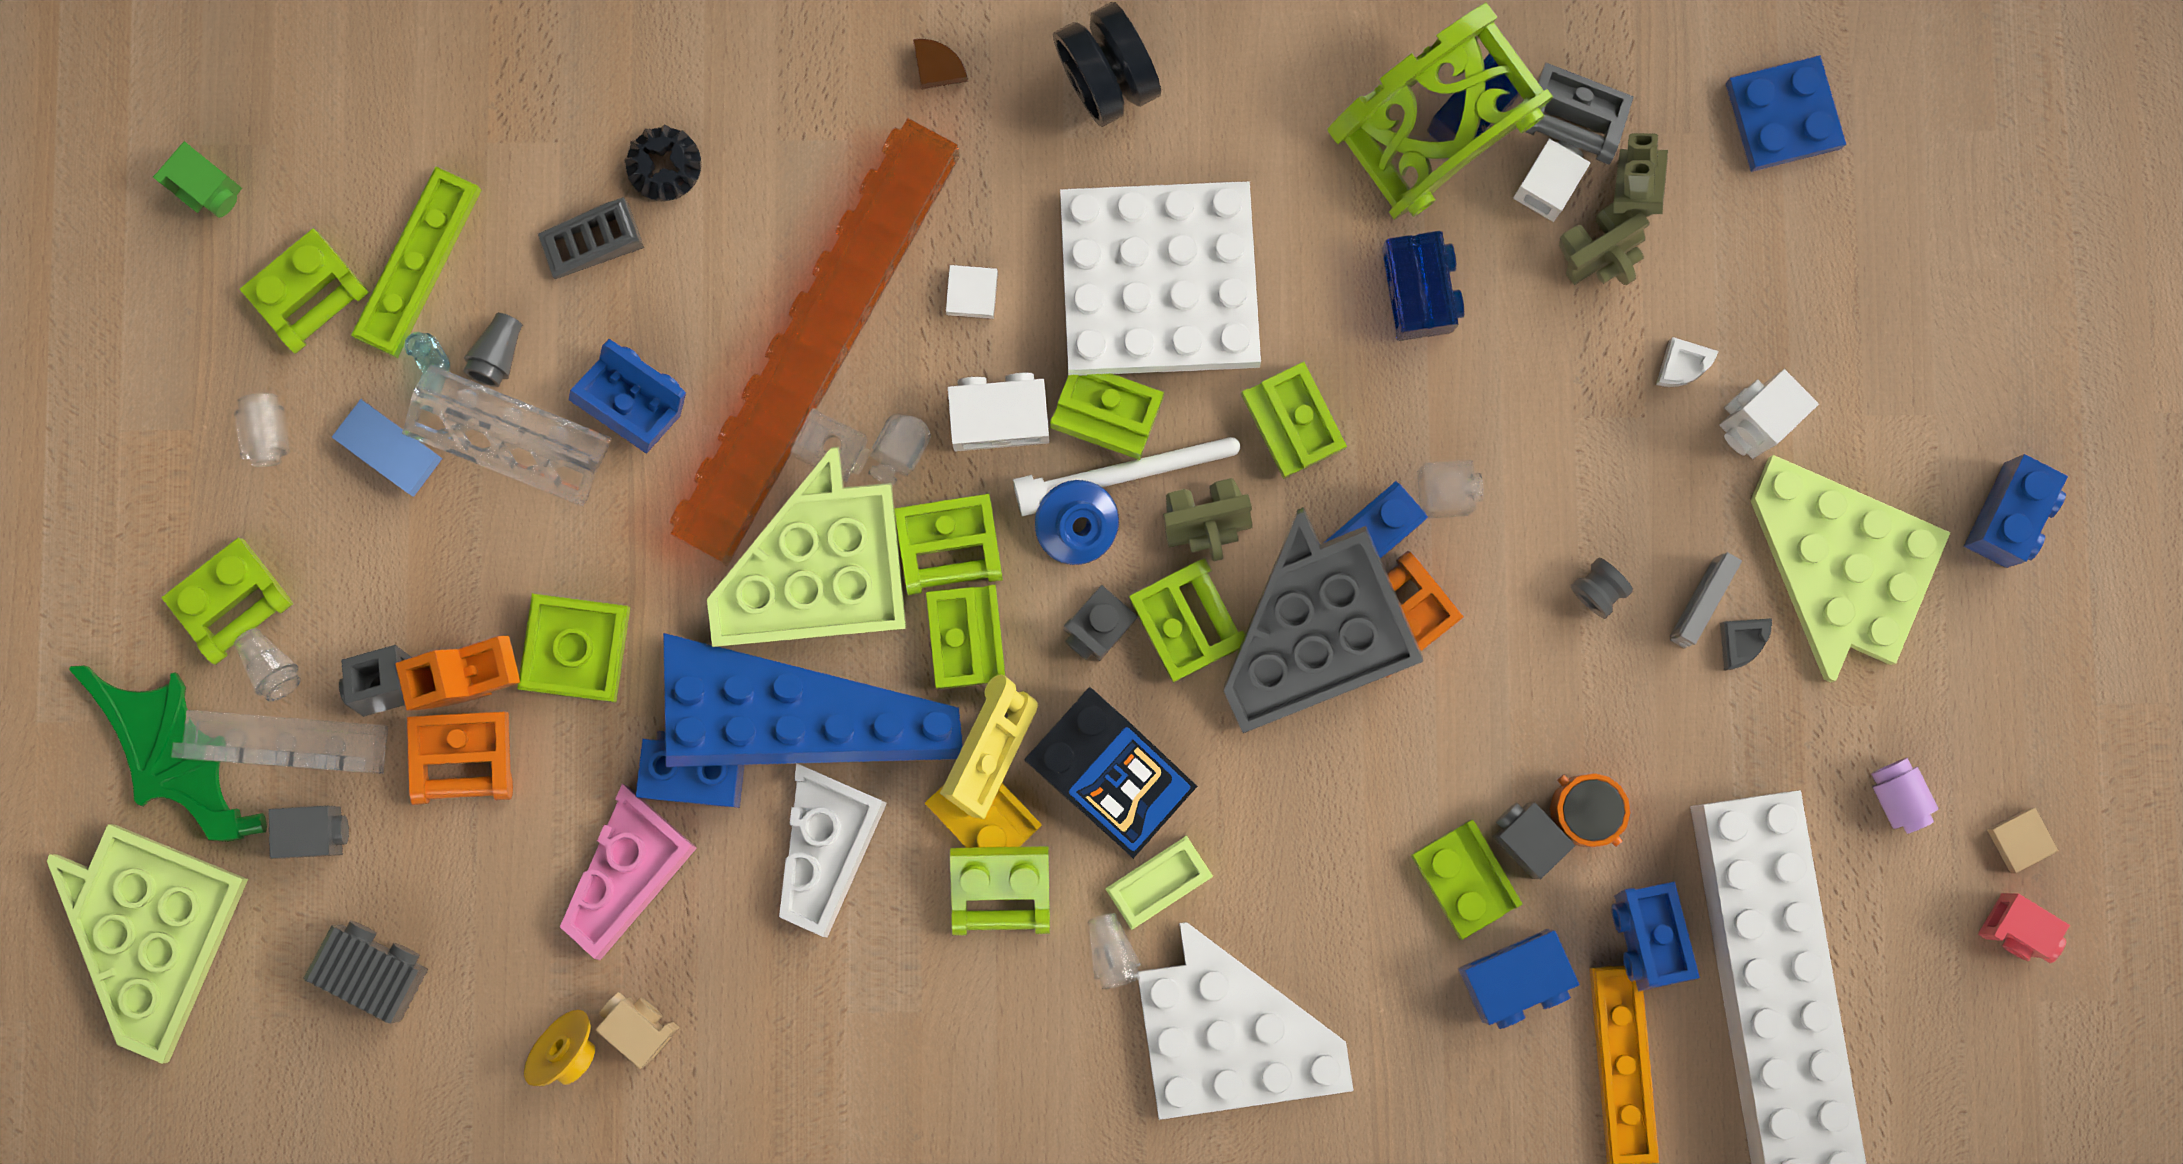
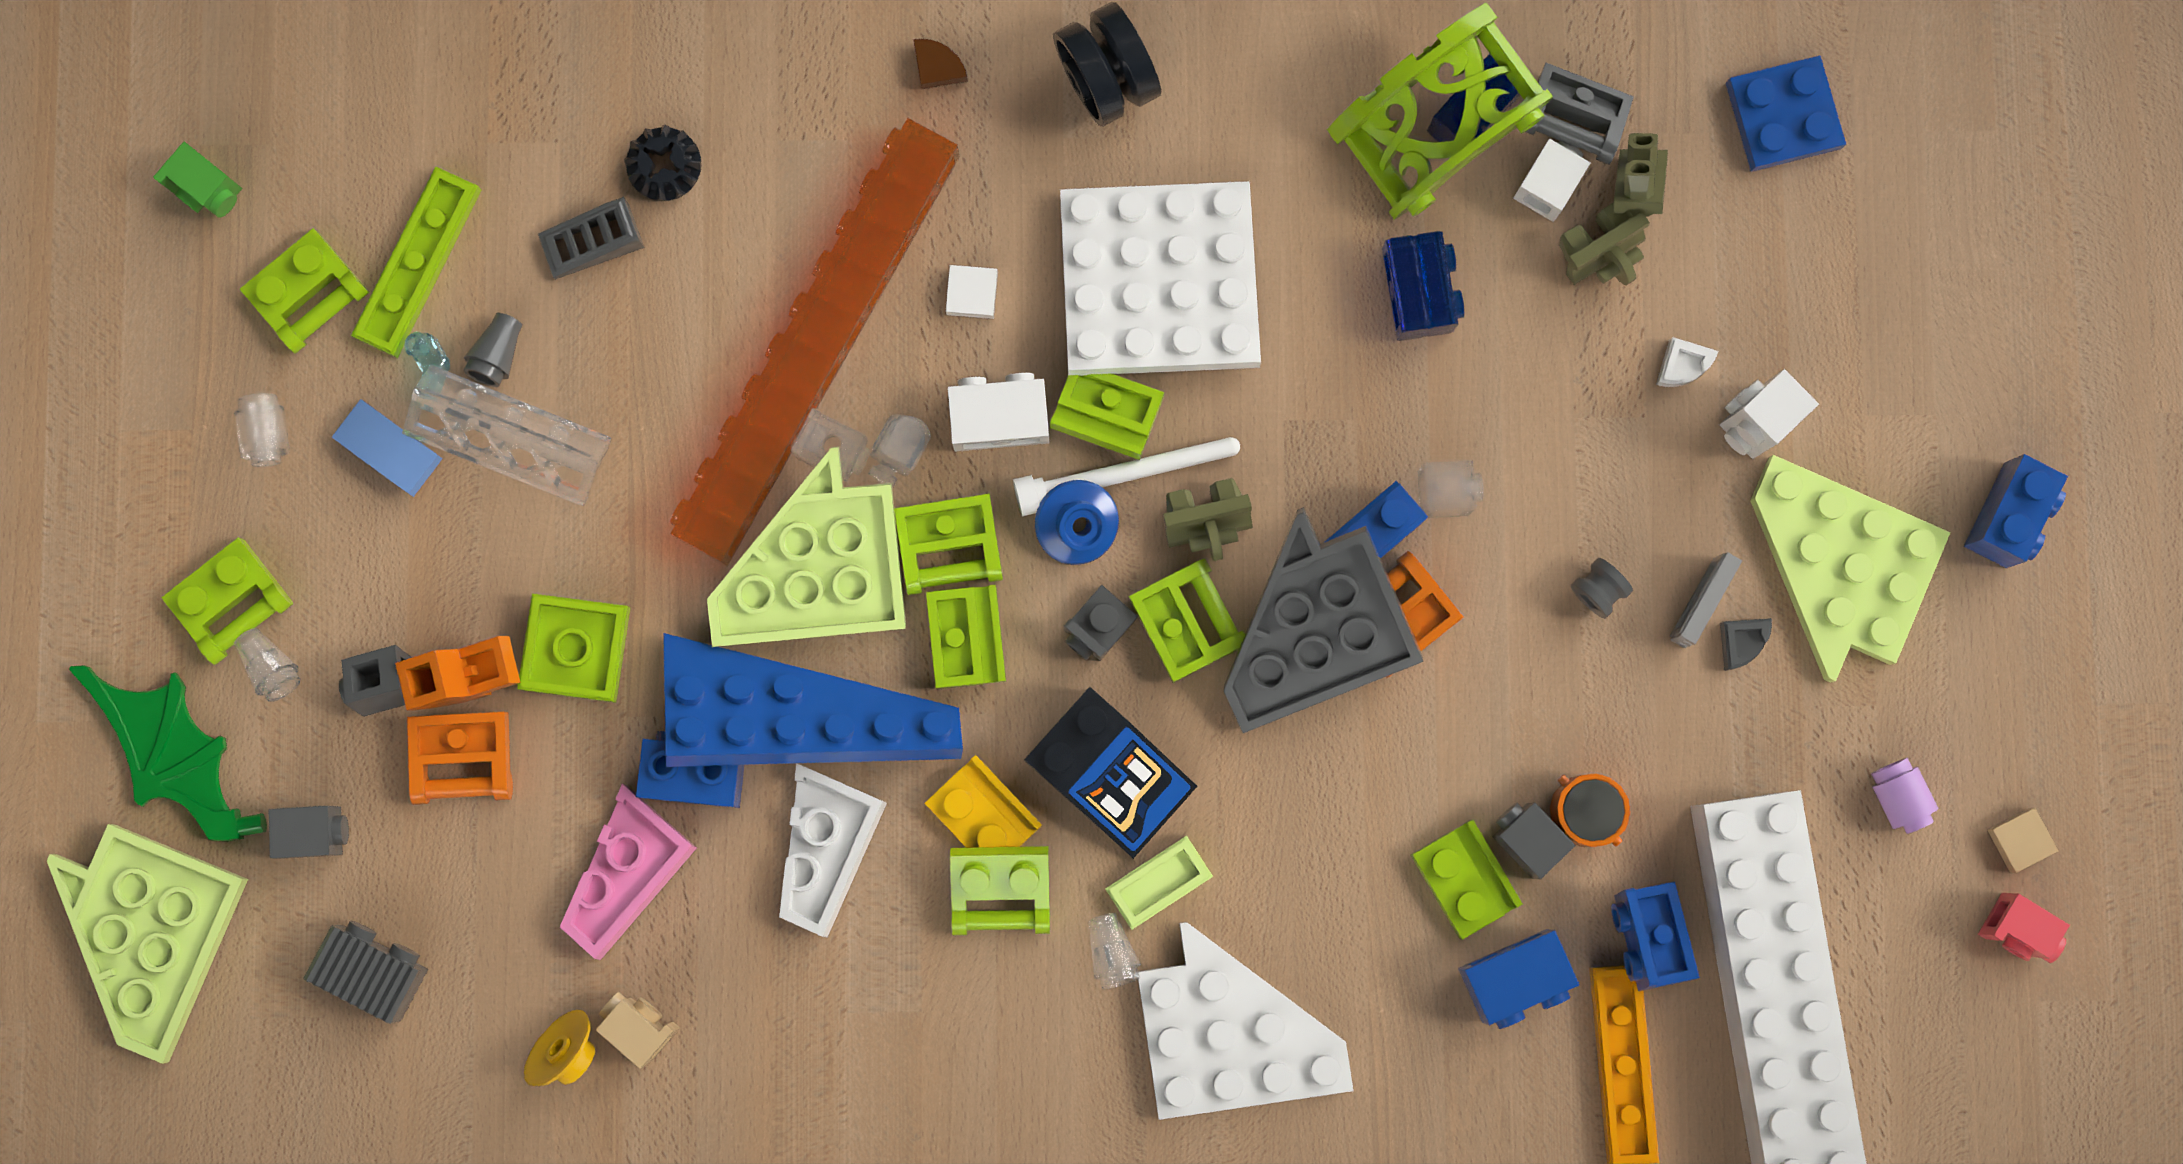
(283, 742): clear fence -> none
(629, 396): blue bracket -> none
(990, 747): light yellow plate -> none
(1293, 420): lime plate -> none

